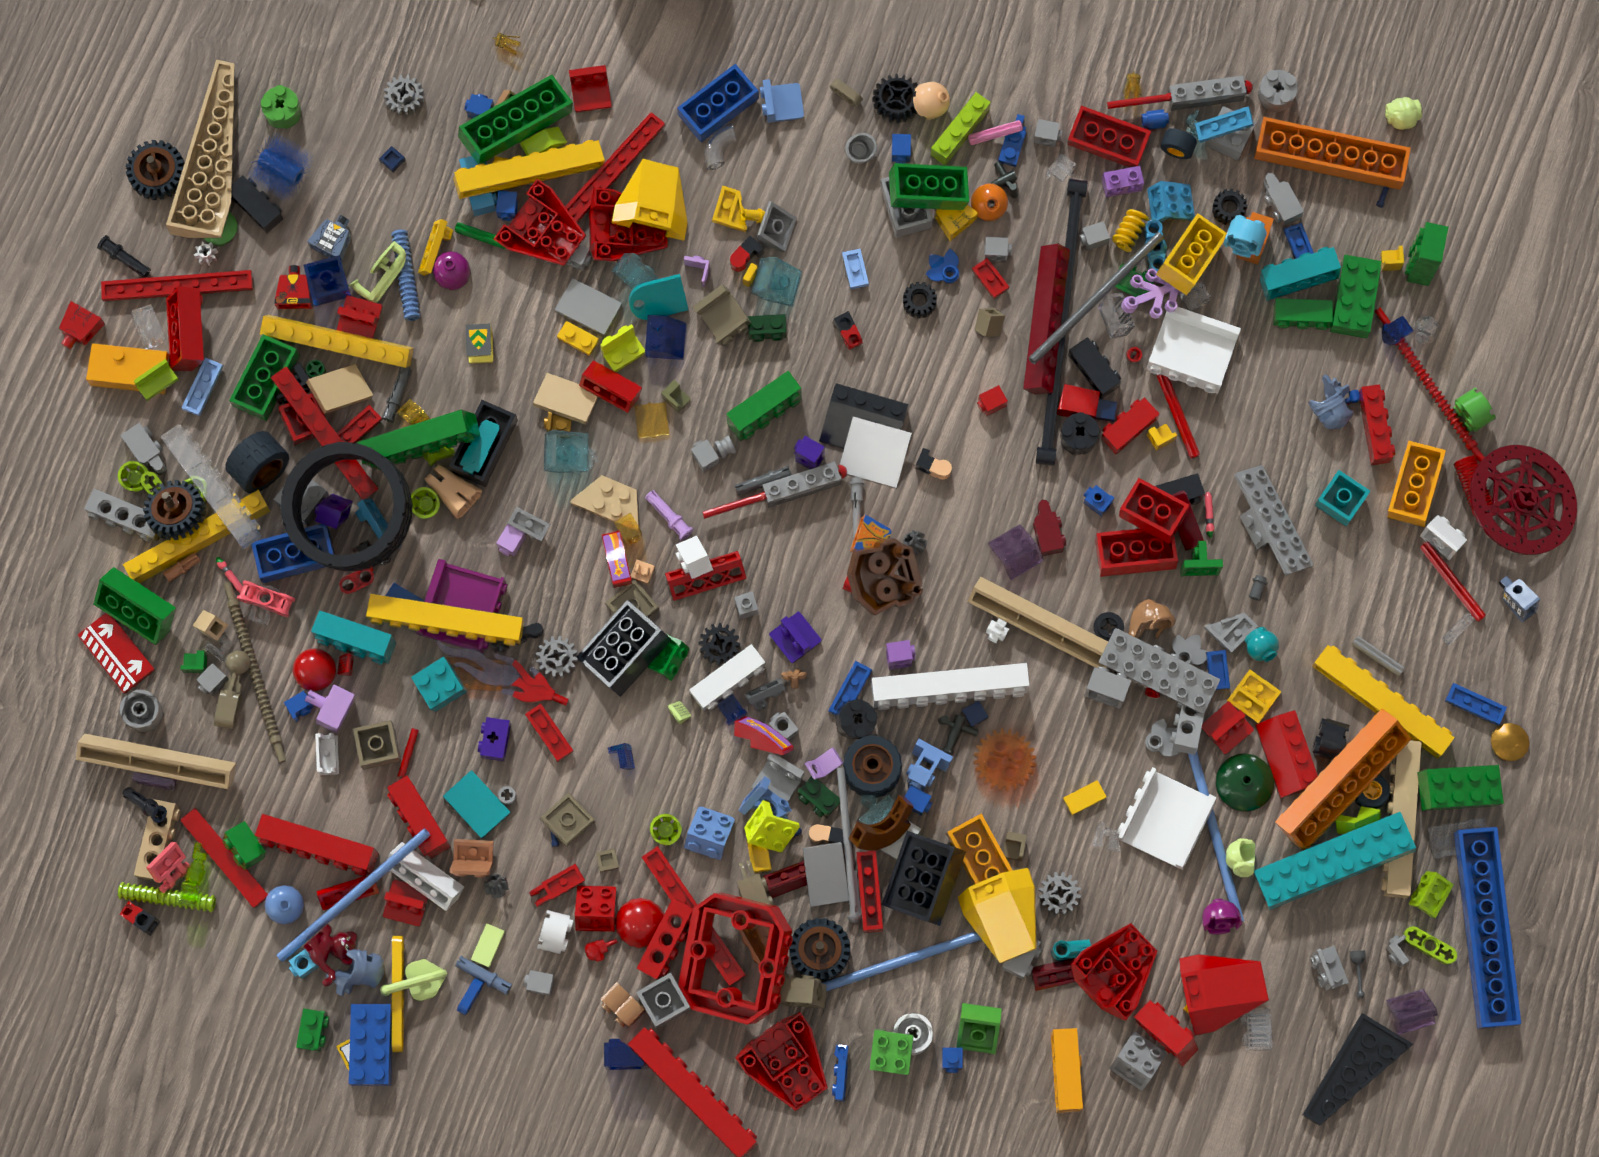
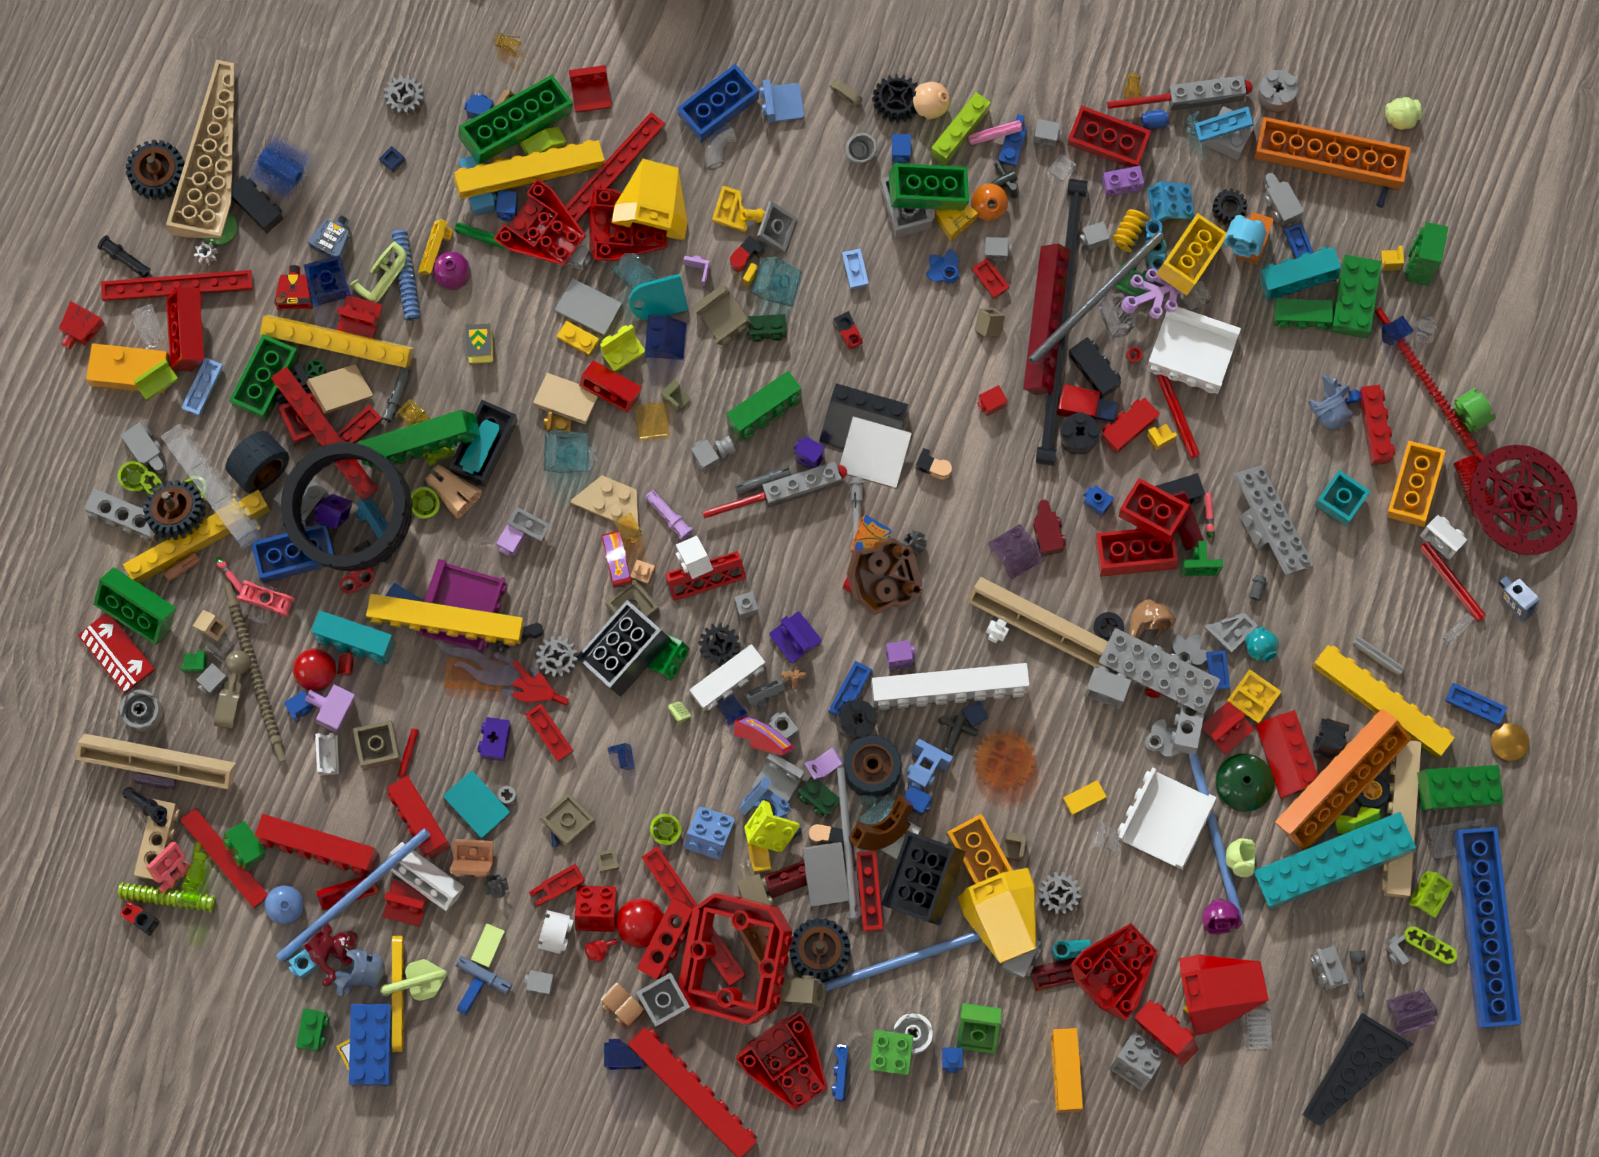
(272, 103): bright green brick -> none
(439, 684): teal brick -> none
(923, 289): black tyre -> none
(1178, 143): black wheel -> none

